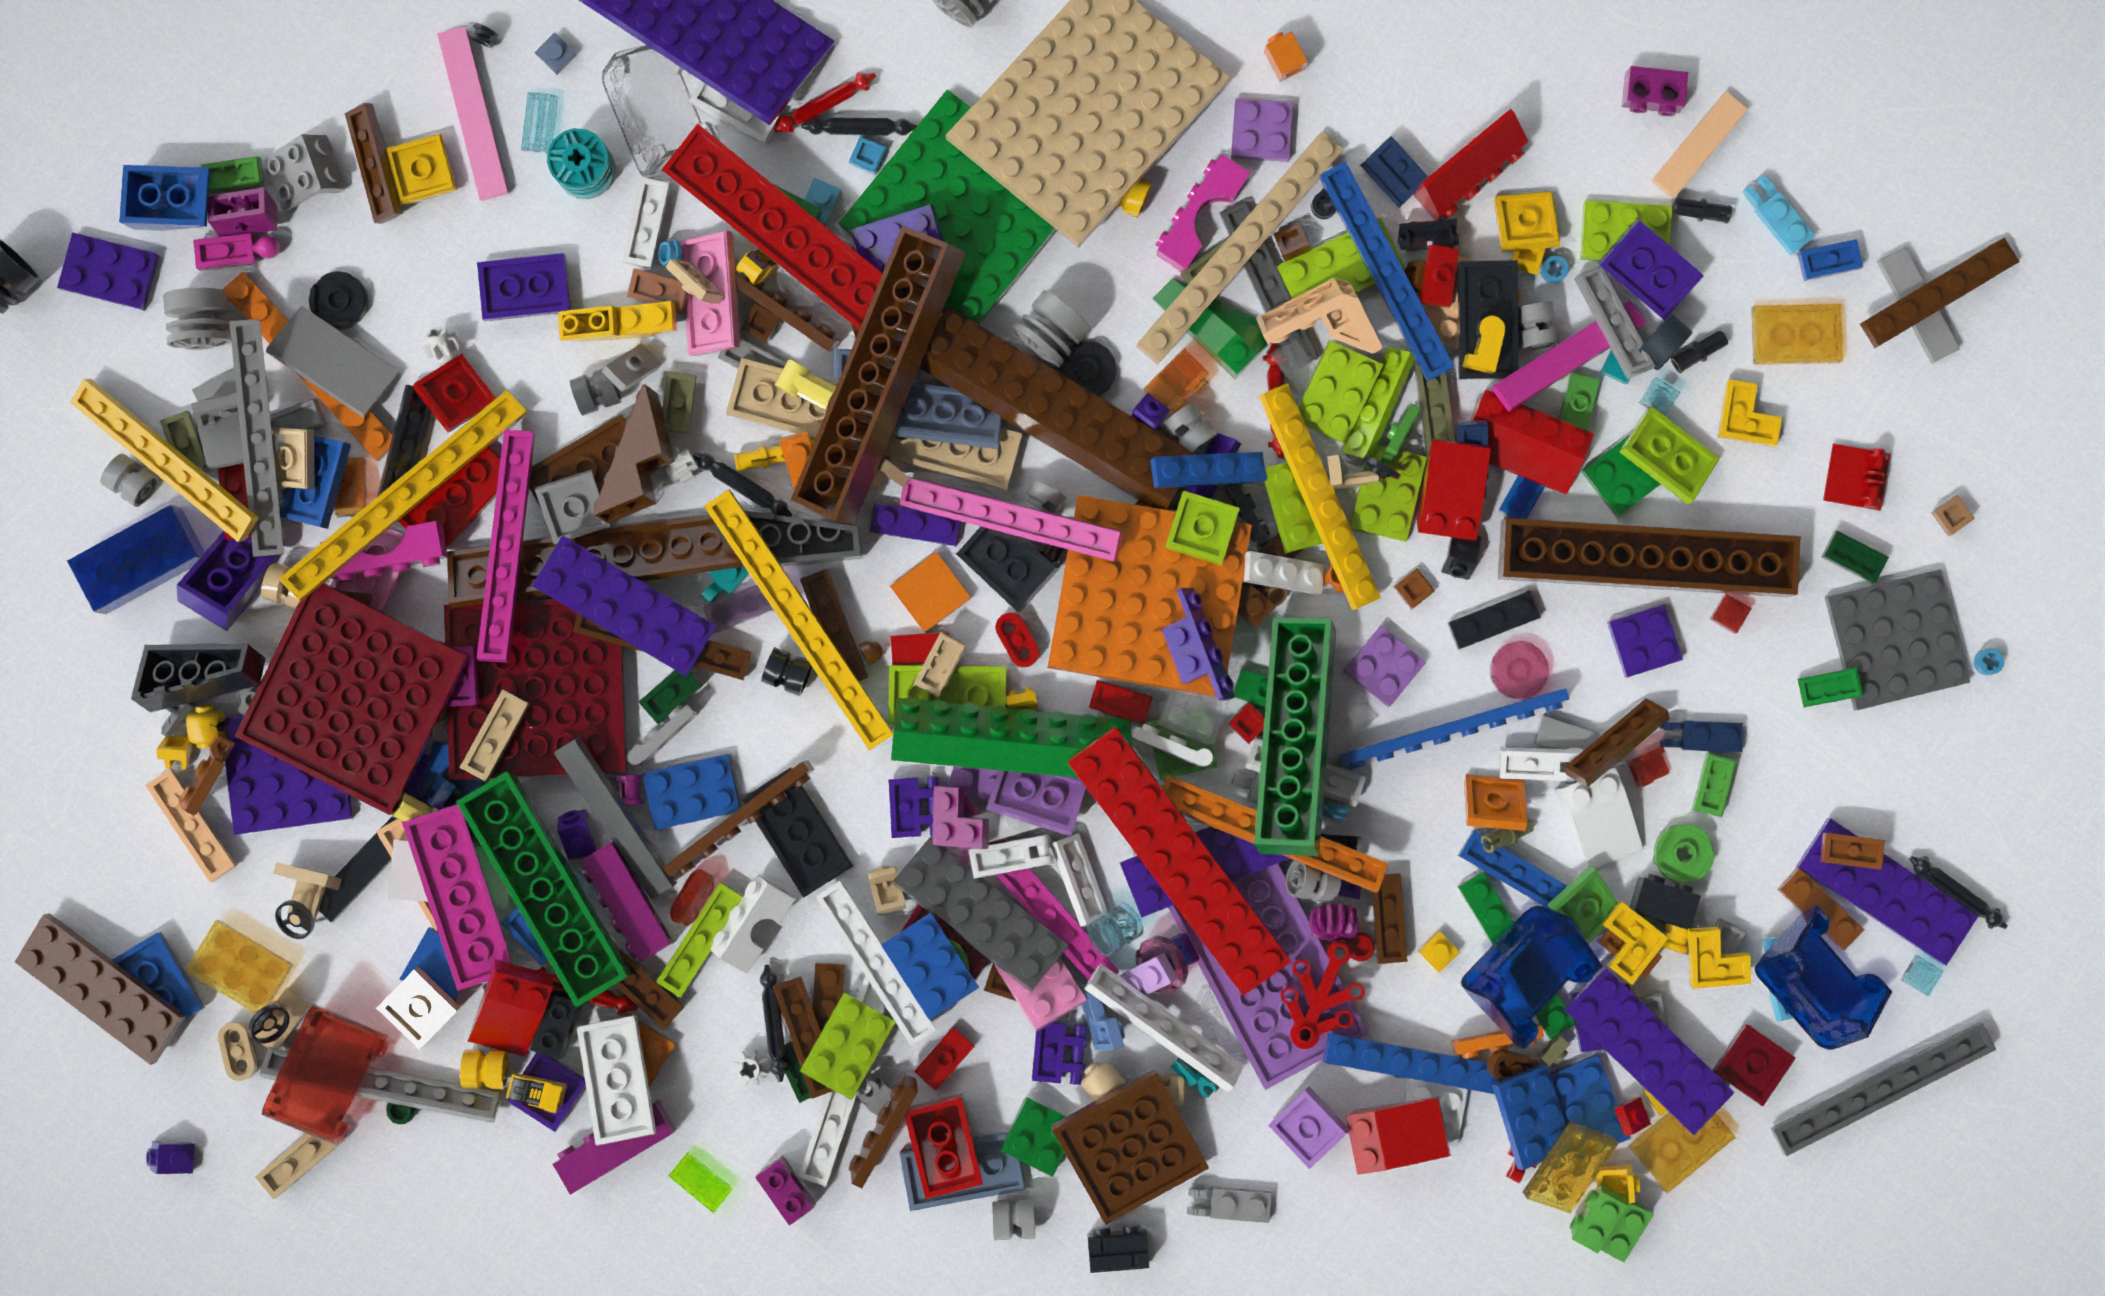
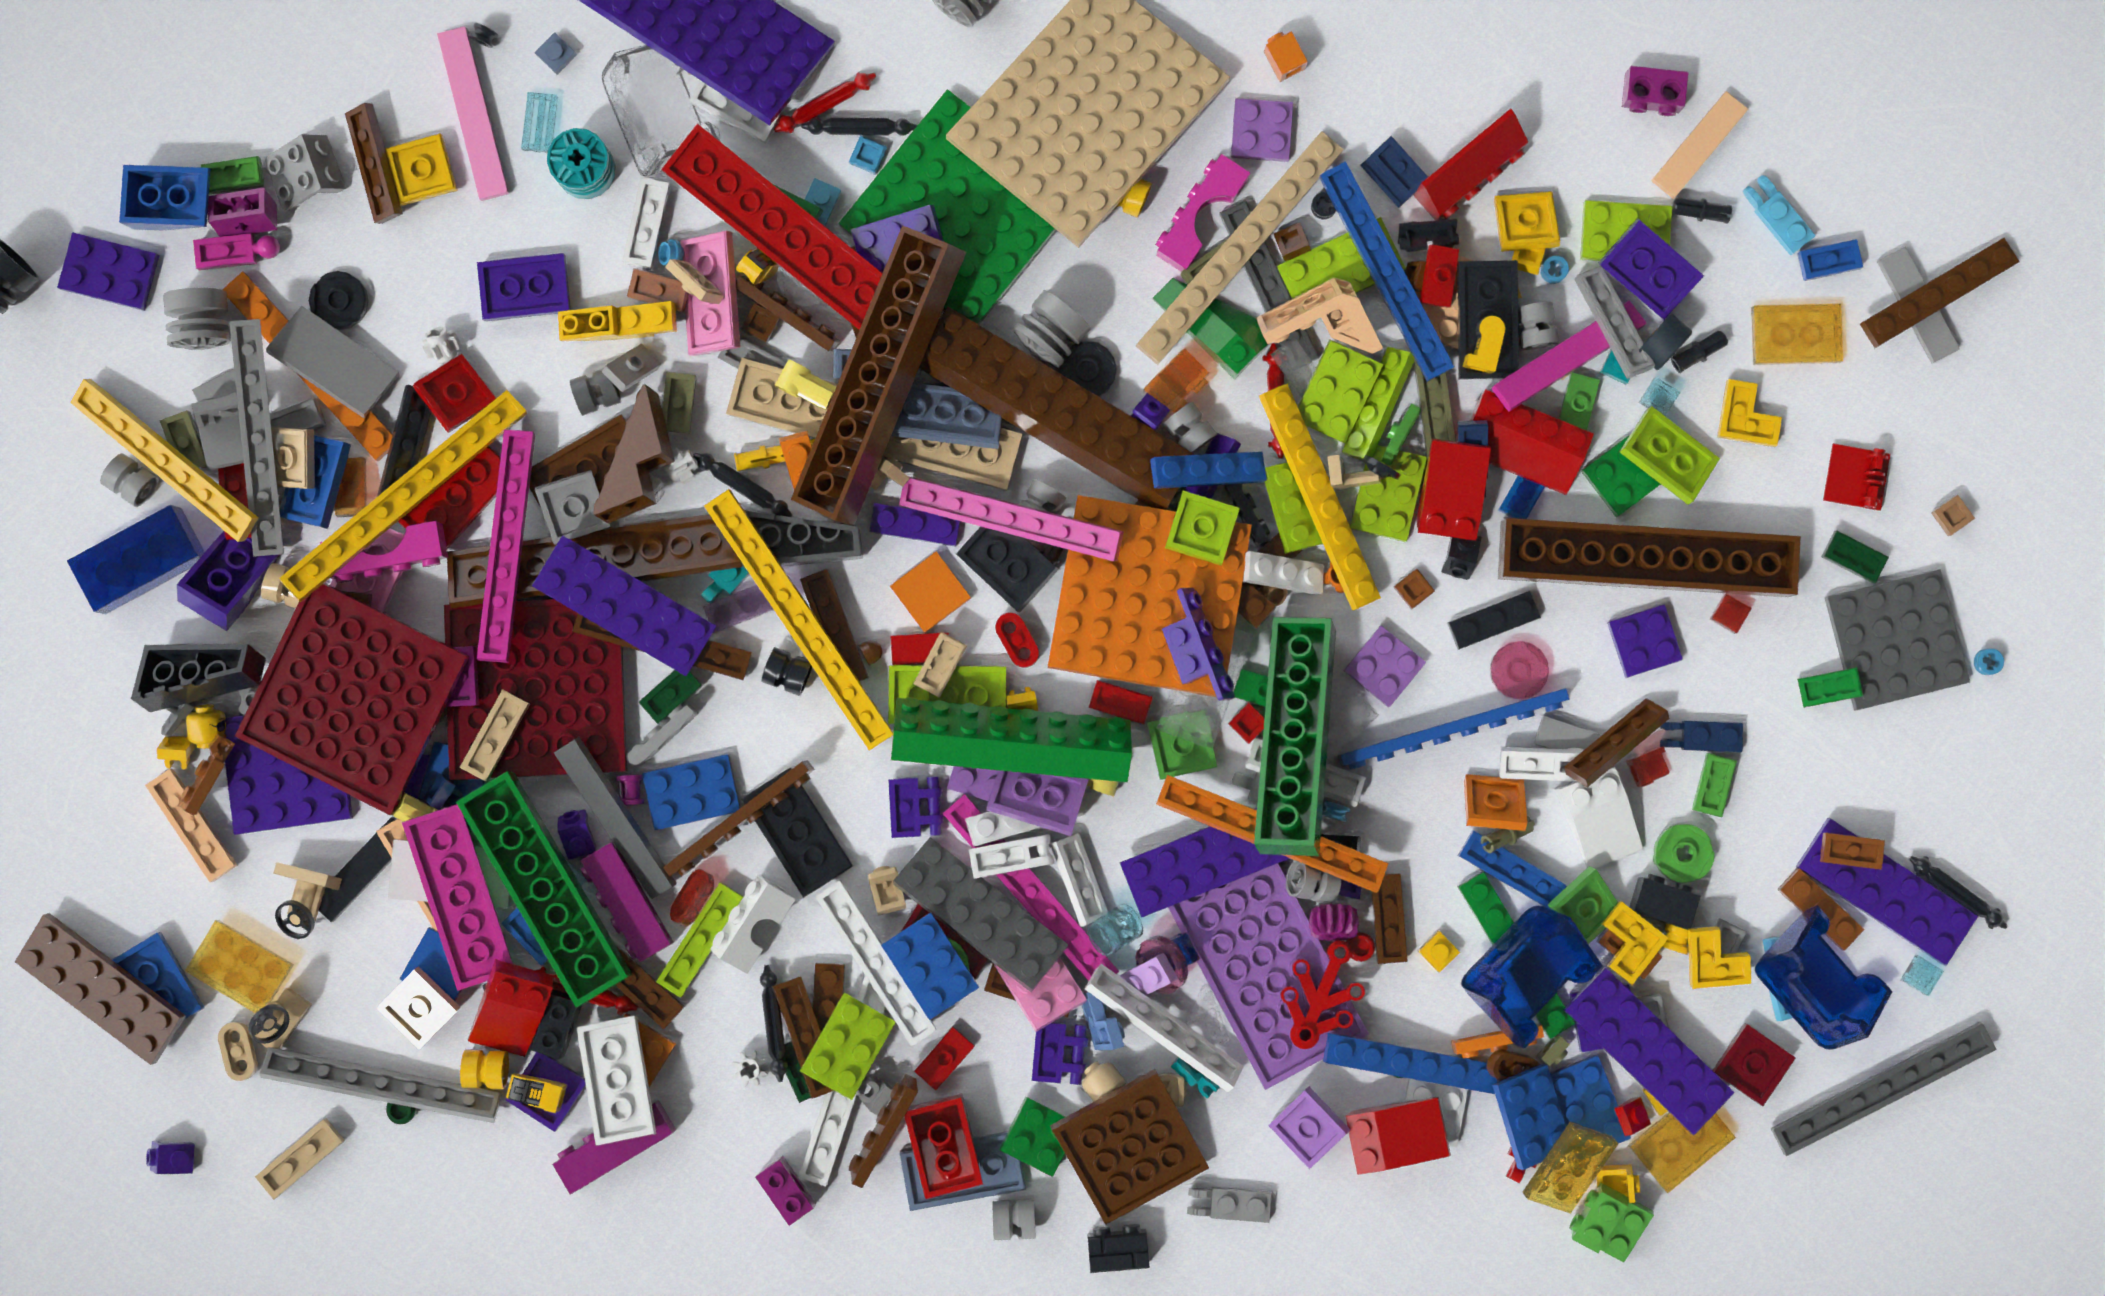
(323, 1074): clear red windscreen -> none
(700, 1182): clear neon green plate -> none
(951, 826): magenta plate -> none
(1172, 746): white plate -> none
(1179, 860): red plate -> none

